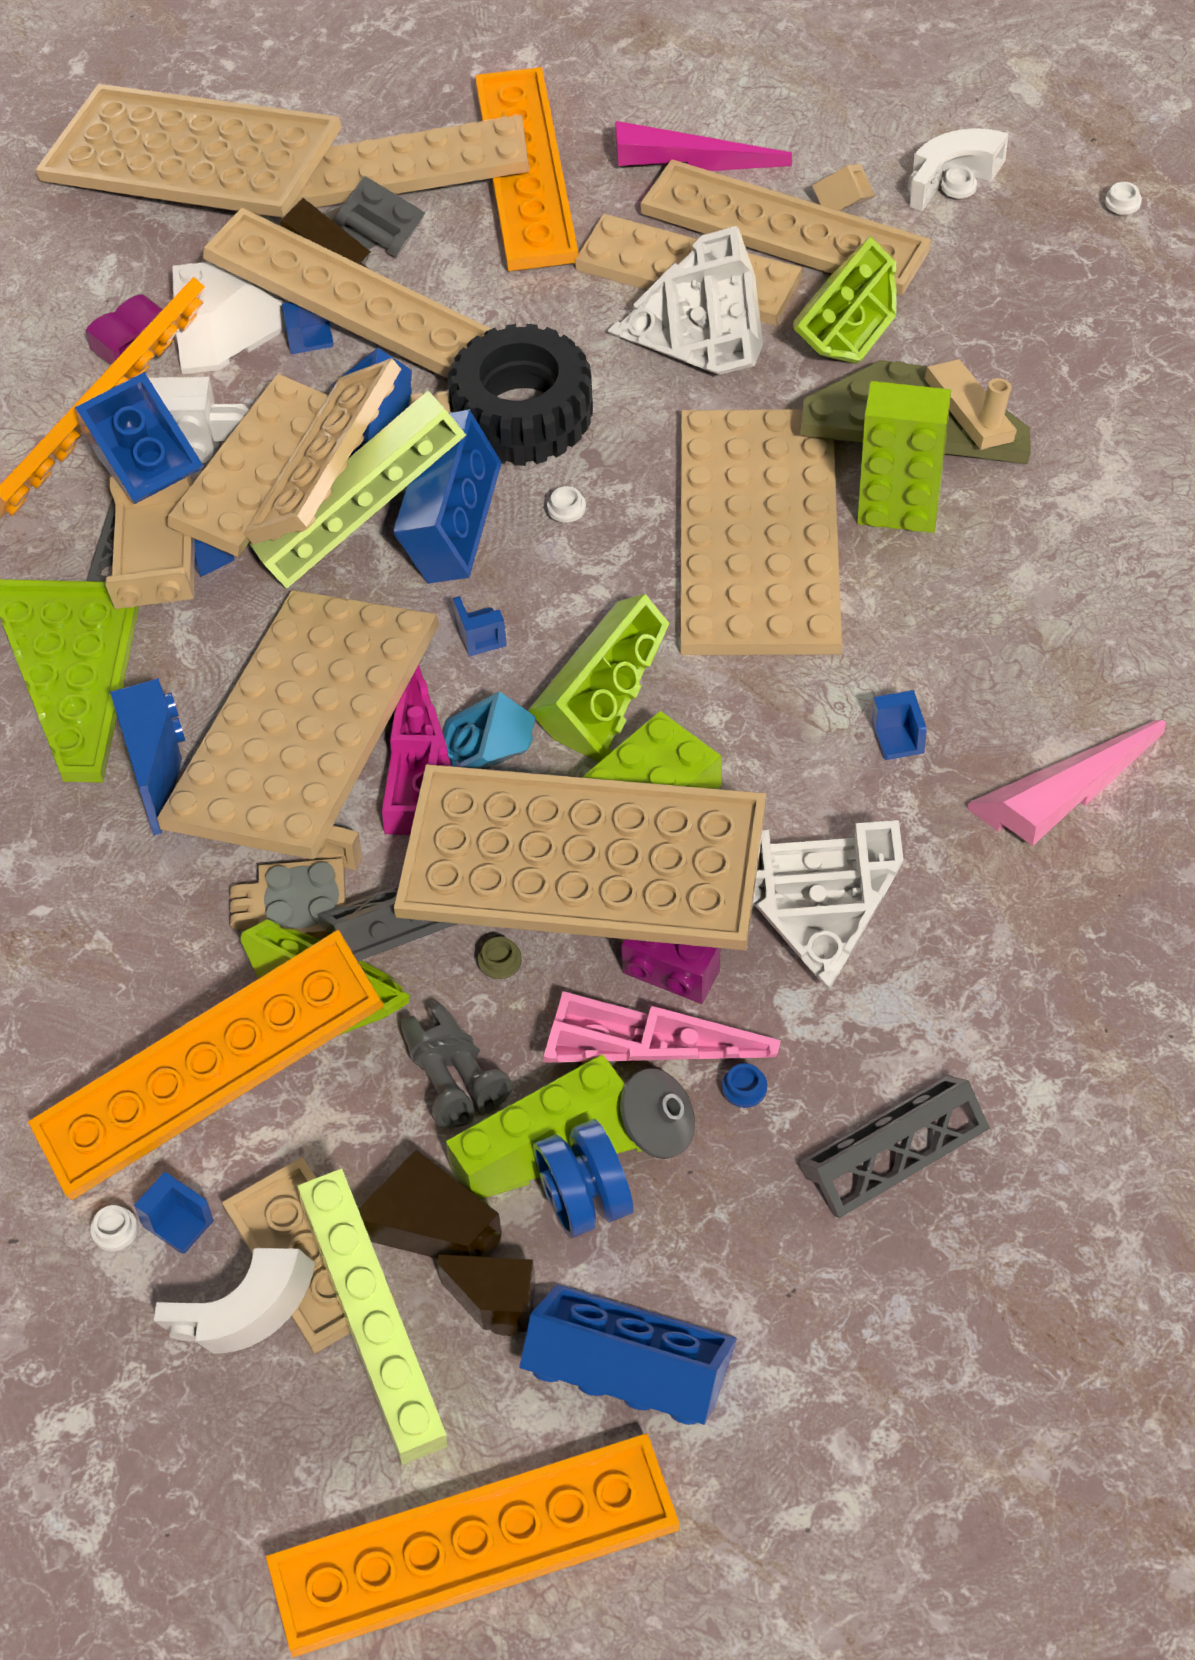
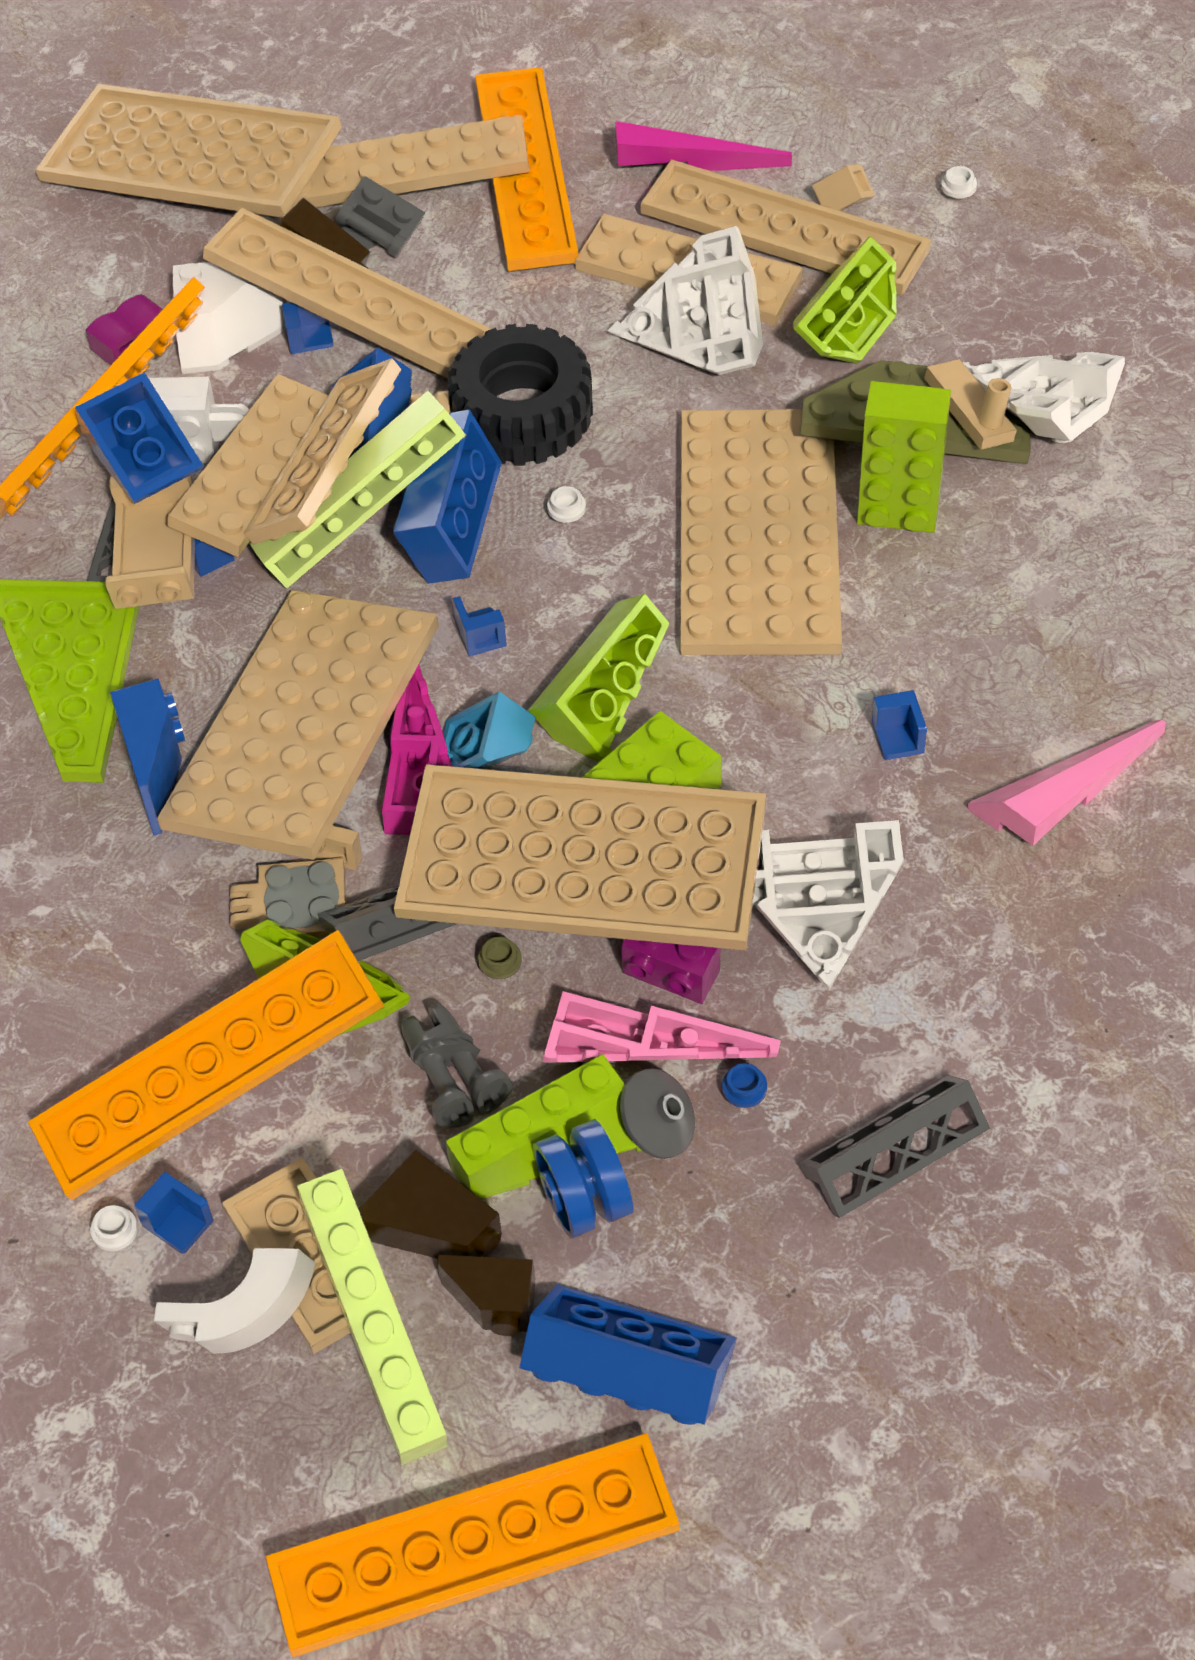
(973, 148): white arch -> none
(1056, 395): none -> white wedge
(1123, 198): white plate -> none

